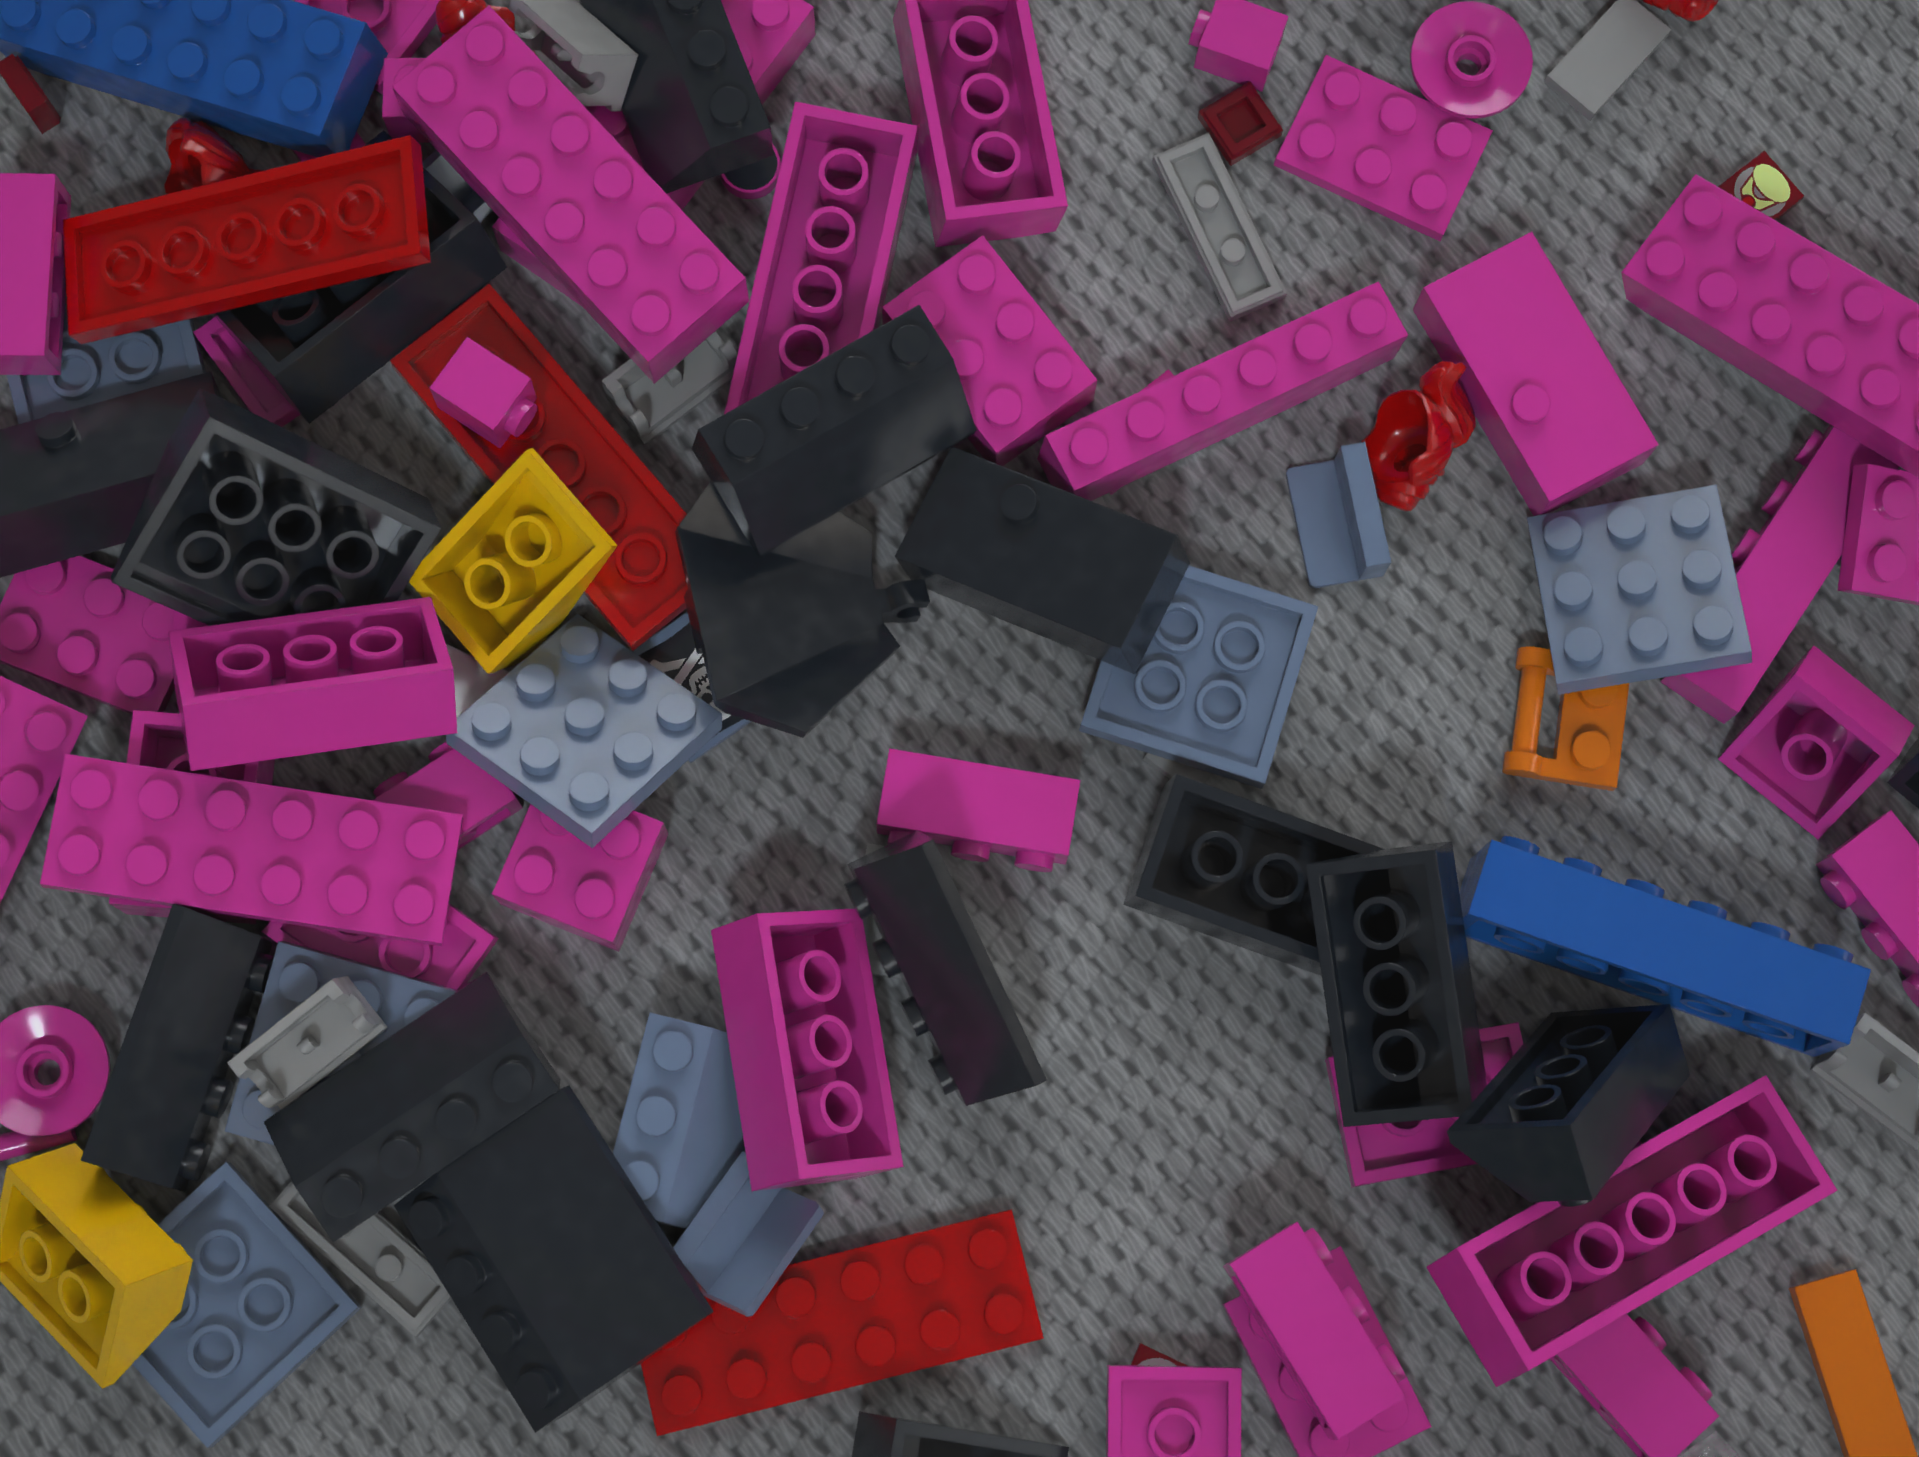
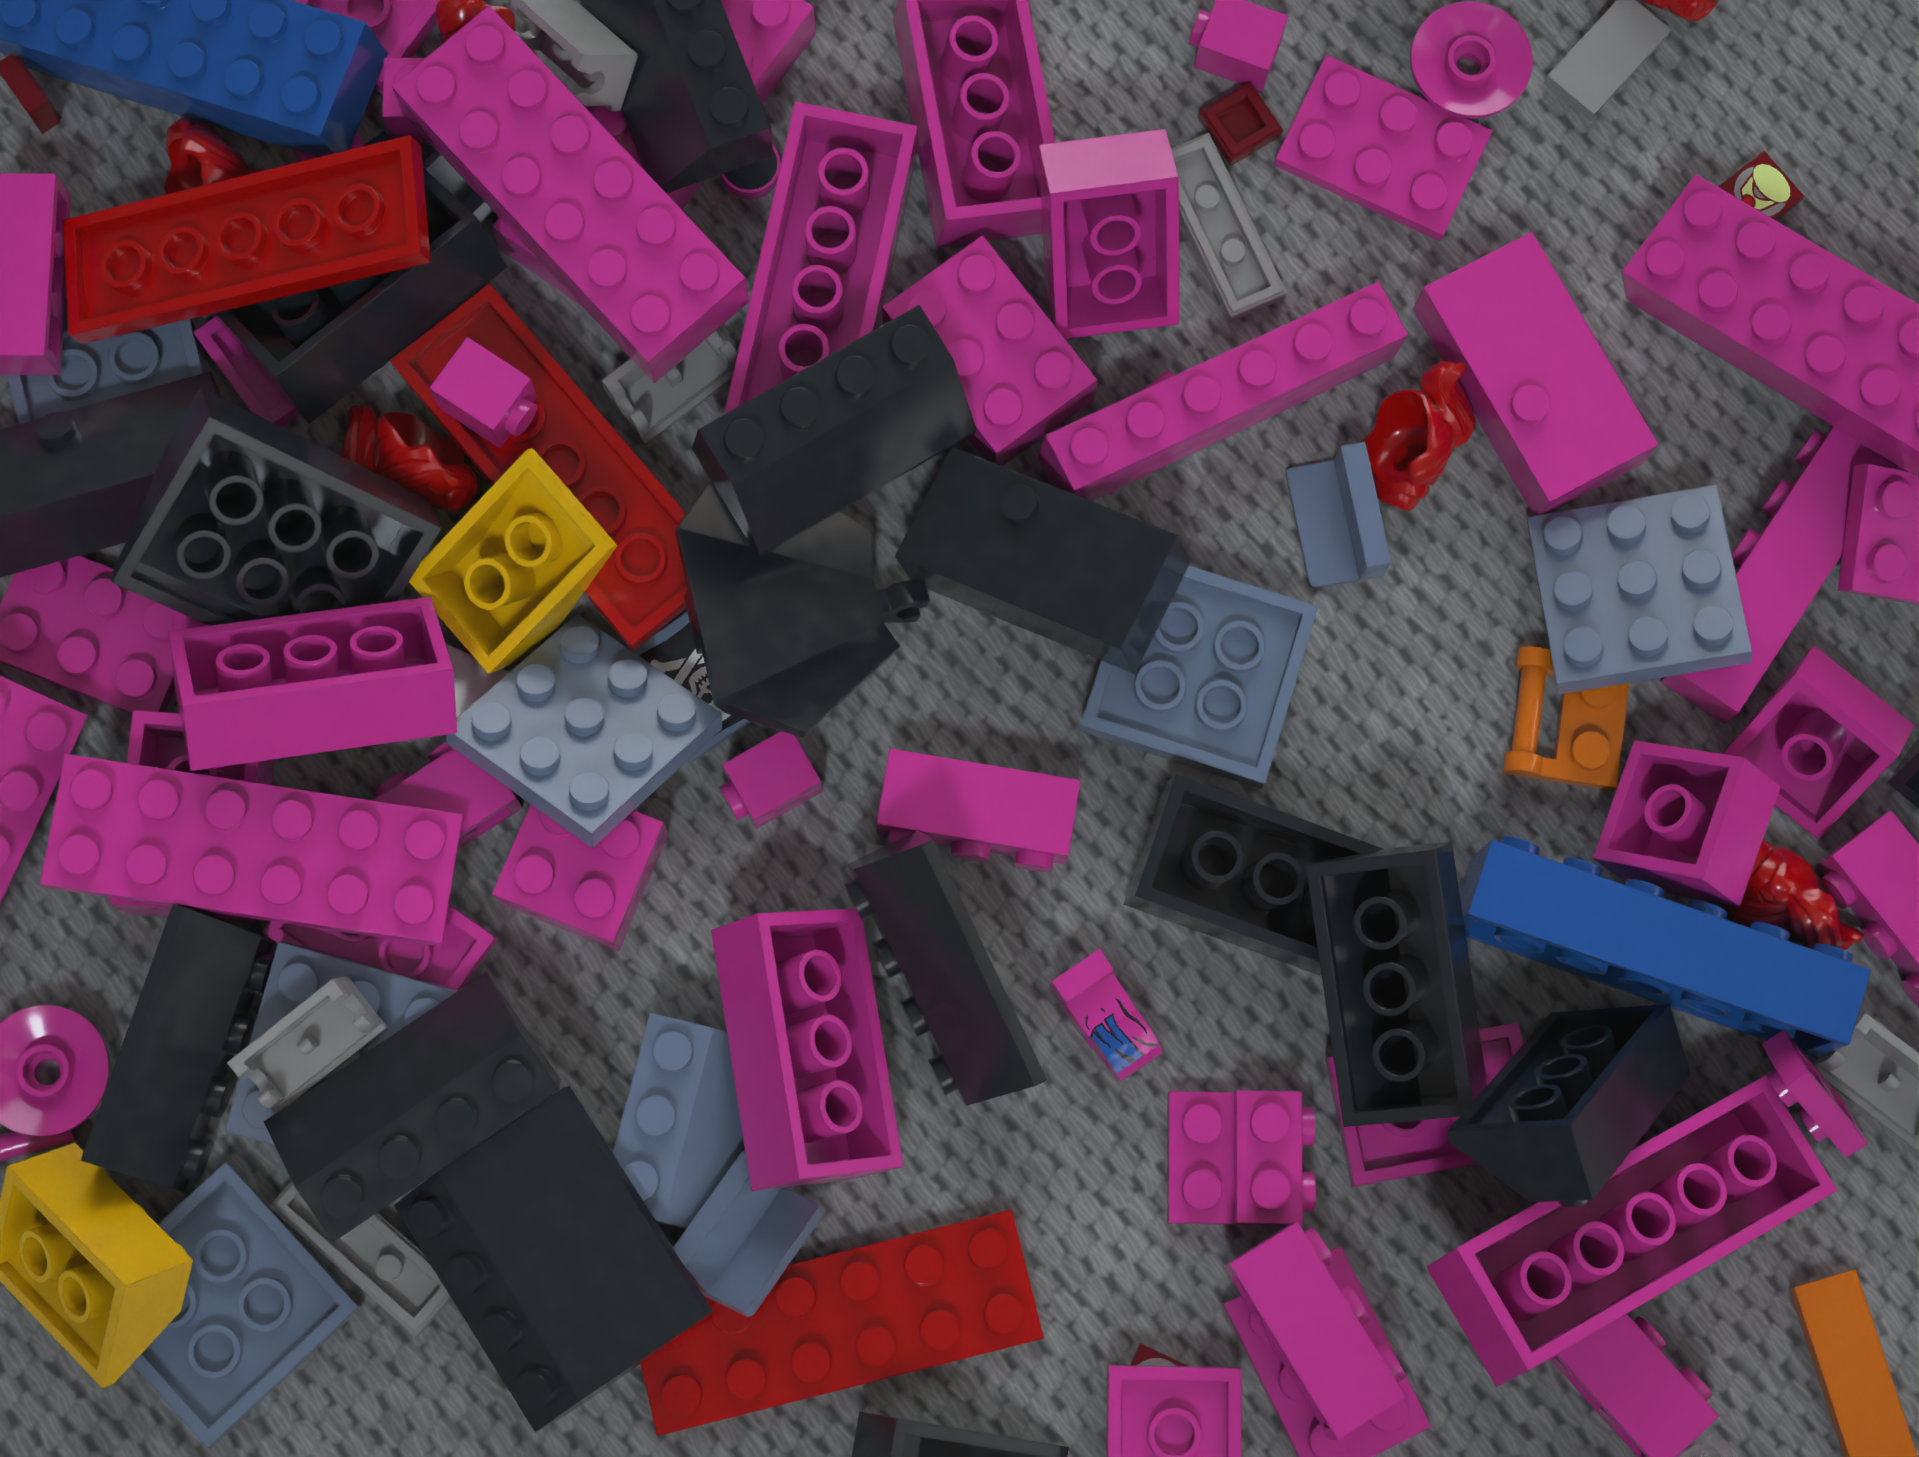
(410, 455): none -> red hair
(769, 779): none -> dark pink brick
(1106, 1016): none -> dark pink leg
(1110, 233): none -> dark pink brick
(1238, 1158): none -> dark pink plate
(1687, 821): none -> dark pink brick
(1788, 896): none -> red hair
(1821, 1107): none -> dark pink plate

